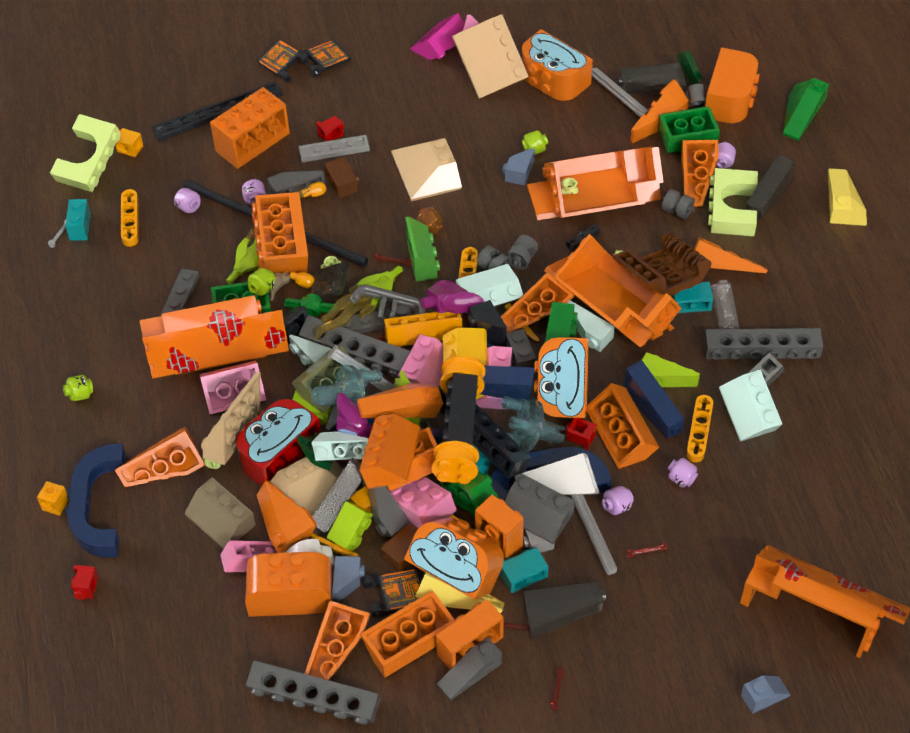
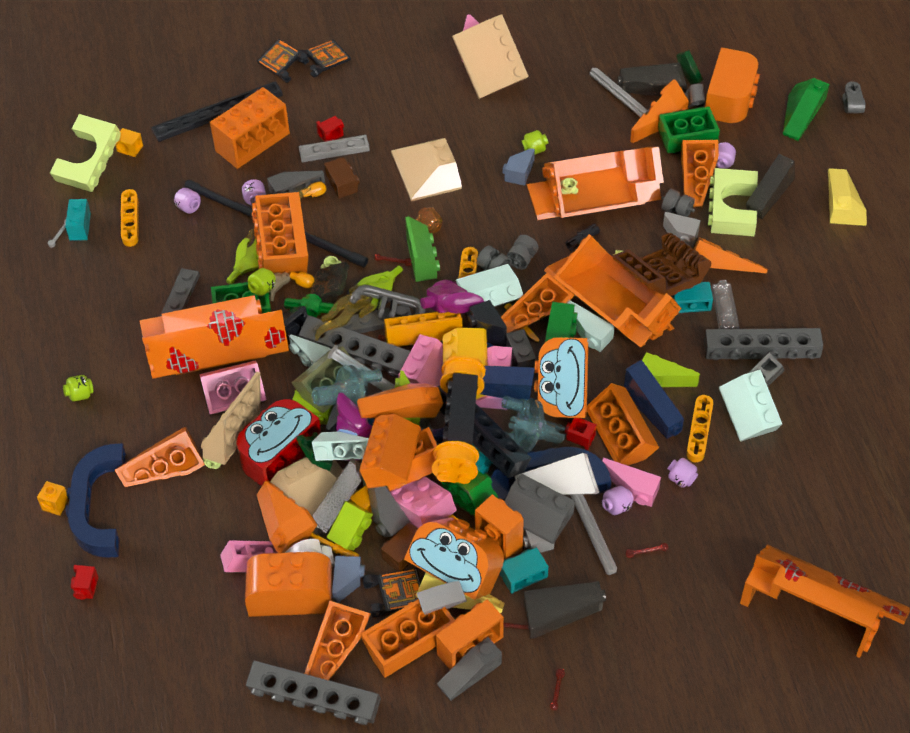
(219, 513): dark tan slope -> none
(439, 38): dark pink slope -> none
(441, 596): none -> light grey slope
(555, 66): brick -> none
(640, 483): none -> bright pink slope
(683, 227): none -> light grey slope
(763, 692): sand blue slope -> none
(853, 98): none -> dark grey piece

